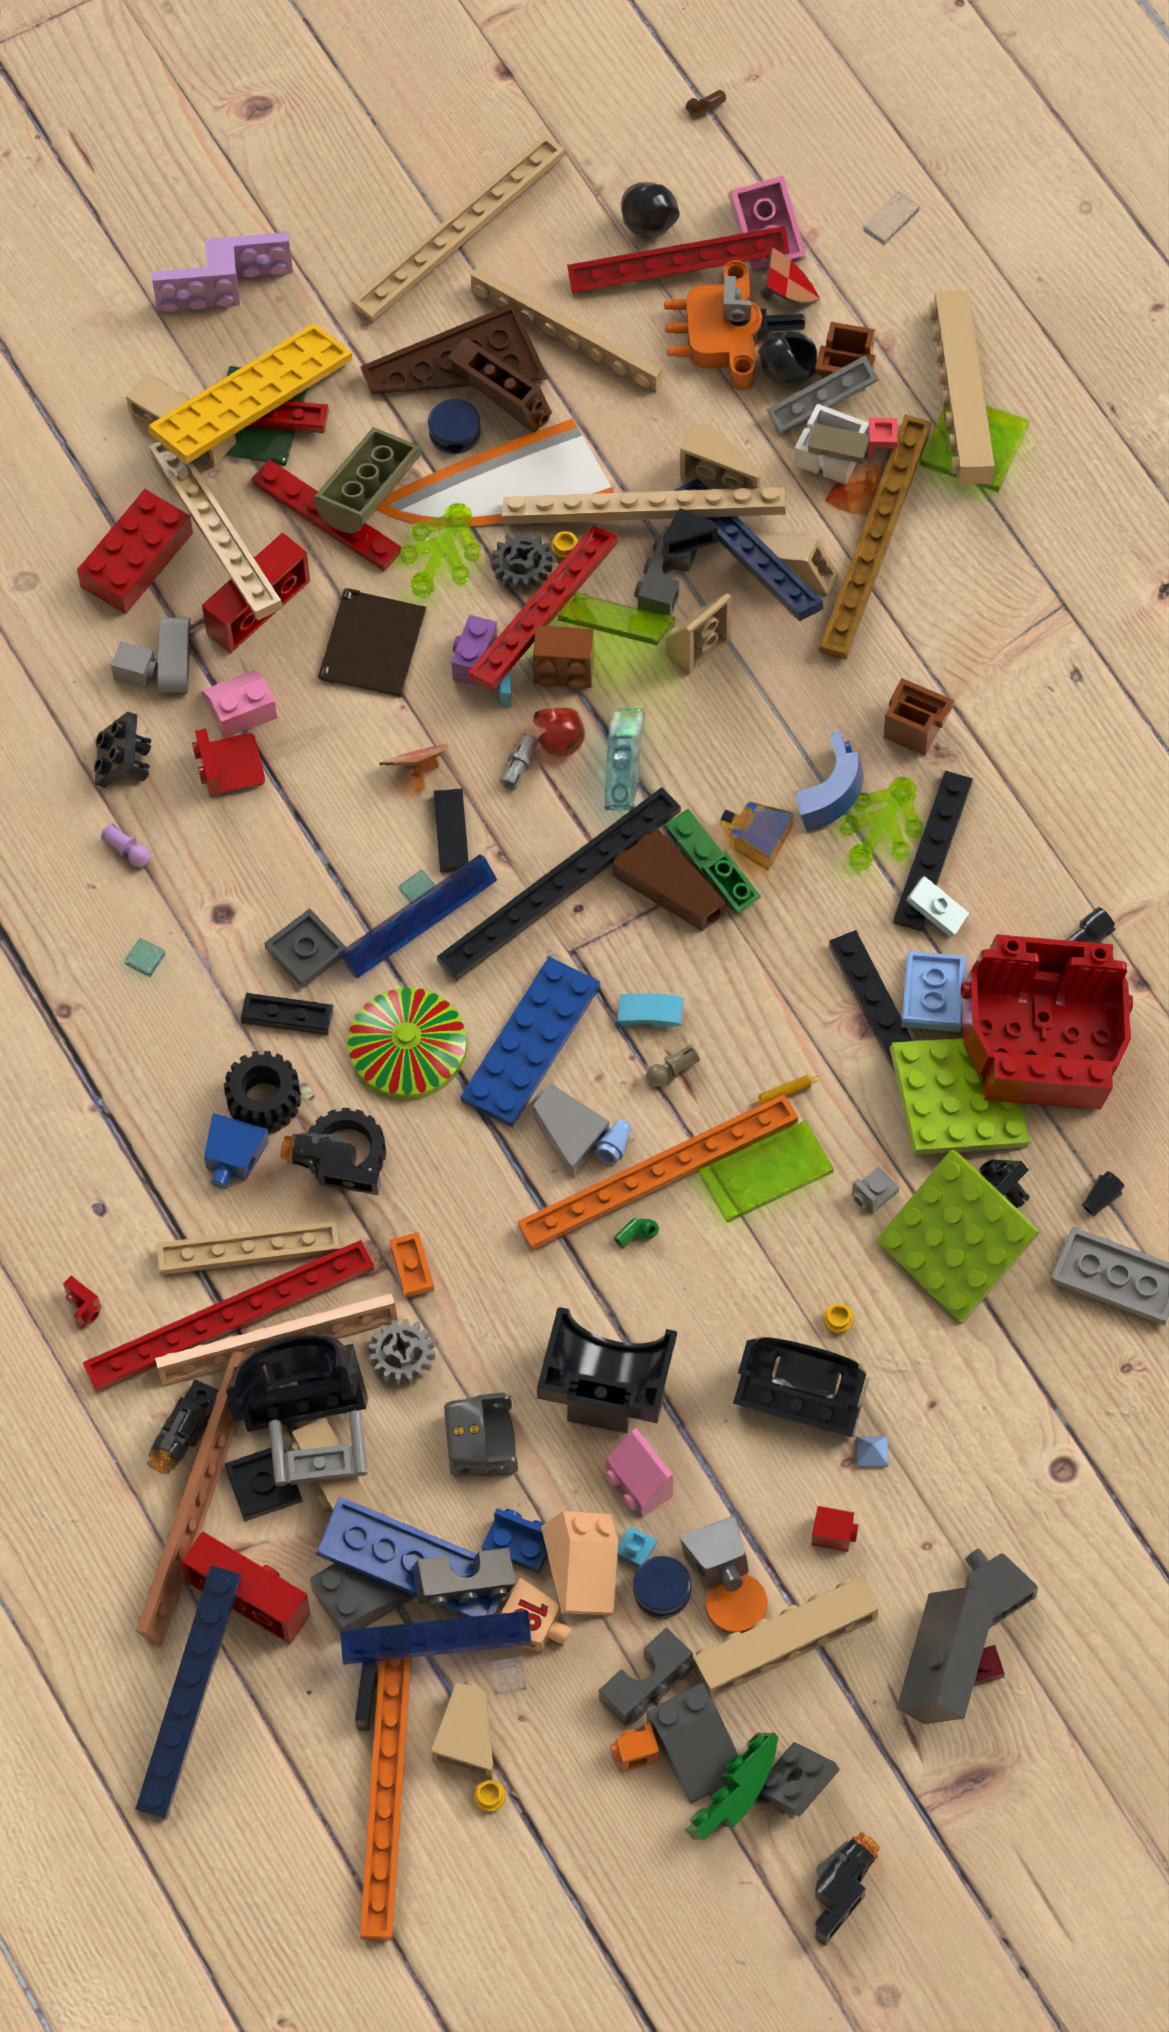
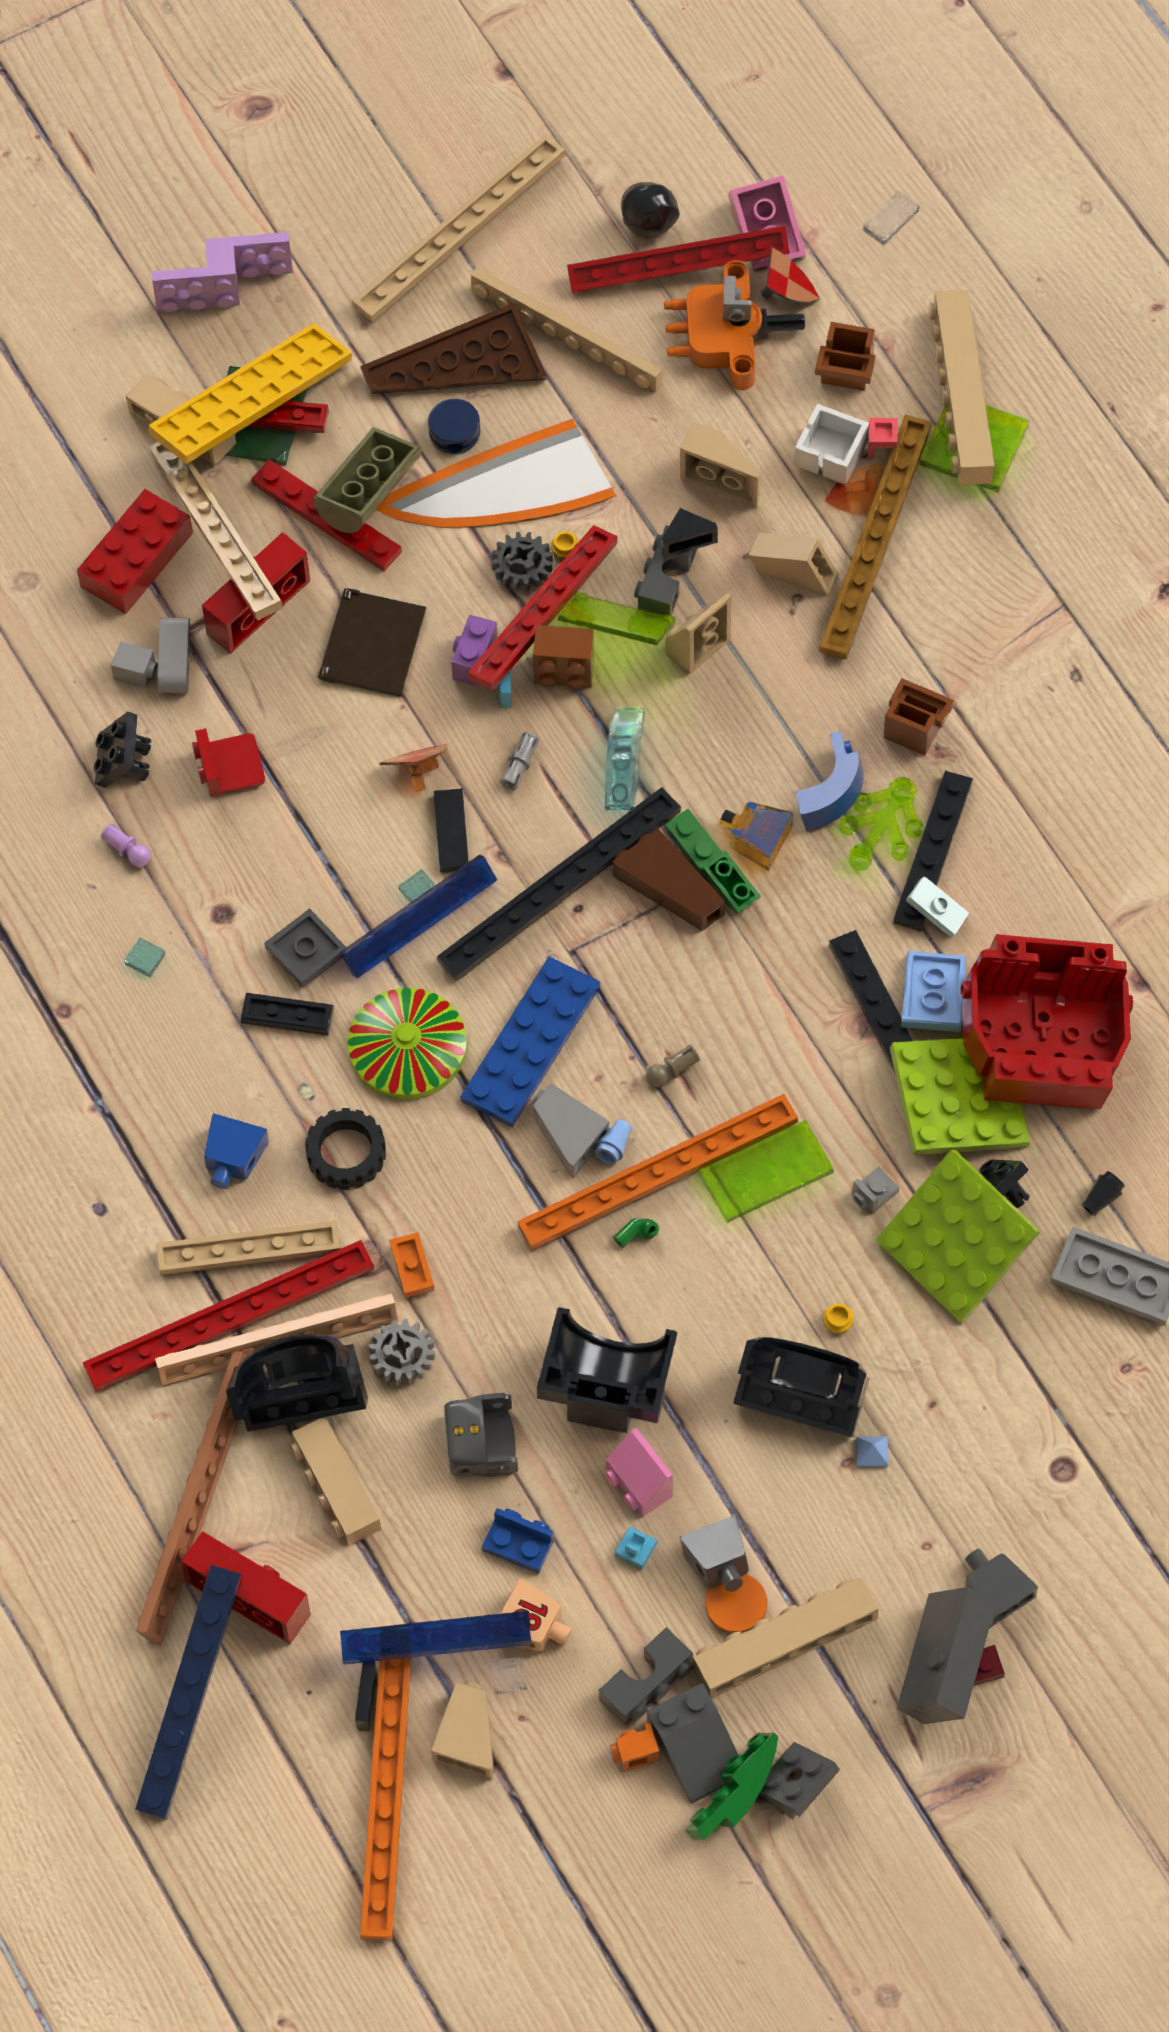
(83, 1300): red bracket -> none
(182, 1427): black plate -> none
(240, 703): bright pink slope -> none
(255, 1486): black tile -> none
(260, 1070): black tyre -> none
(319, 1463): light grey plate -> none
(333, 1159): black plate -> none
(354, 1599): dark grey slope -> none
(389, 1549): plate -> none
(438, 1583): arch -> none
(441, 546): clear neon green plant -> none
(489, 1795): yellow plate -> none
(501, 384): reddish brown slope -> none
(564, 731): clear red helmet -> none
(583, 1561): light nougat slope -> none
(643, 505): tan plate -> none
(647, 1008): medium azure slope -> none
(662, 1587): dark blue head -> none
(707, 103): reddish brown arm -> none
(763, 563): dark blue plate -> none
(788, 358): black piece -> none
(788, 1089): yellow piece -> none
(825, 392): light grey tile -> none
(834, 1529): red brick -> none
(838, 443): dark tan tile -> none
(839, 1883): black plate -> none
(1094, 927): black piece -> none

